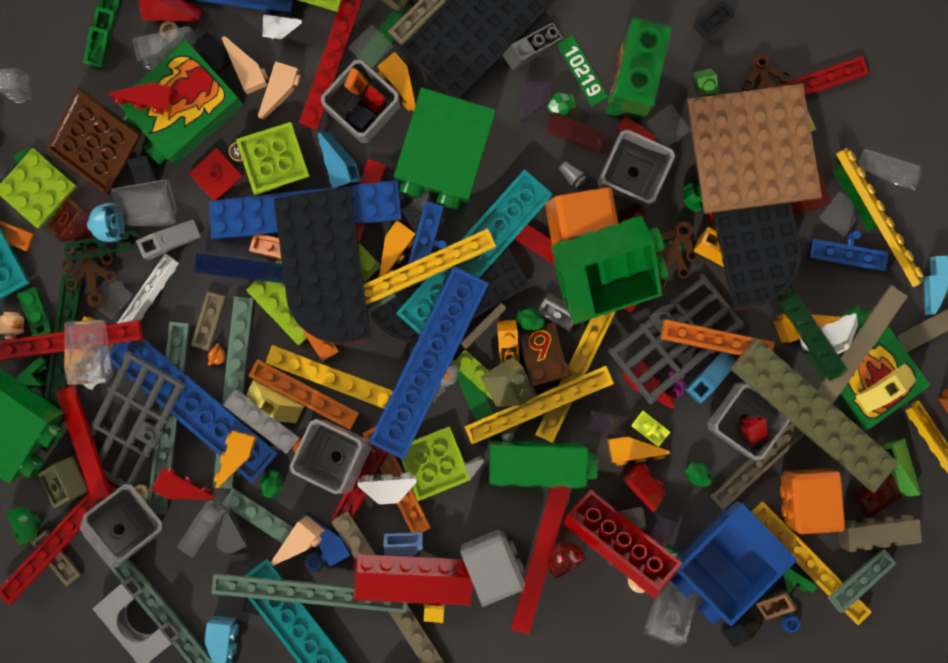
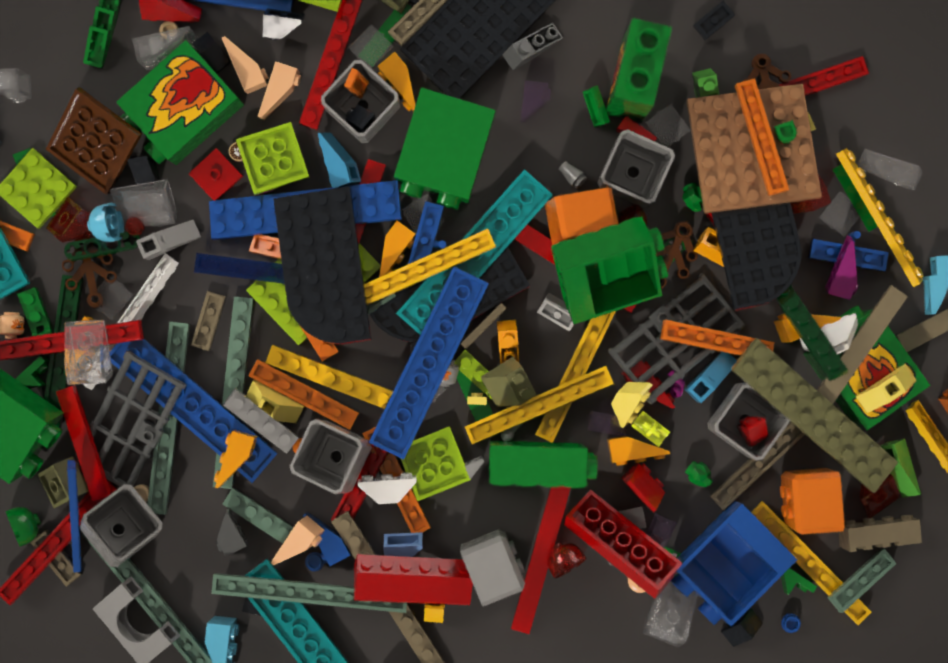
(74, 515): none -> blue tile
(134, 226): none -> clear red plate
(149, 95): red slope -> none
(175, 487): red slope -> none
(201, 528): clear slope -> none
(216, 355): orange piece -> none
(271, 483): green rock -> none
(374, 101): red slope -> none
(477, 399): none -> light yellow plate
(530, 319): green rock -> none
(544, 355): reddish brown slope -> none
(561, 103): green rock -> none
(576, 132): clear red plate -> none
(582, 70): green sticker -> none
(596, 106): none -> green tile
(629, 401): none -> light yellow slope
(761, 137): none -> orange plate
(776, 604): medium nougat slope -> none
(785, 132): none -> green tile
(843, 276): none -> magenta slope

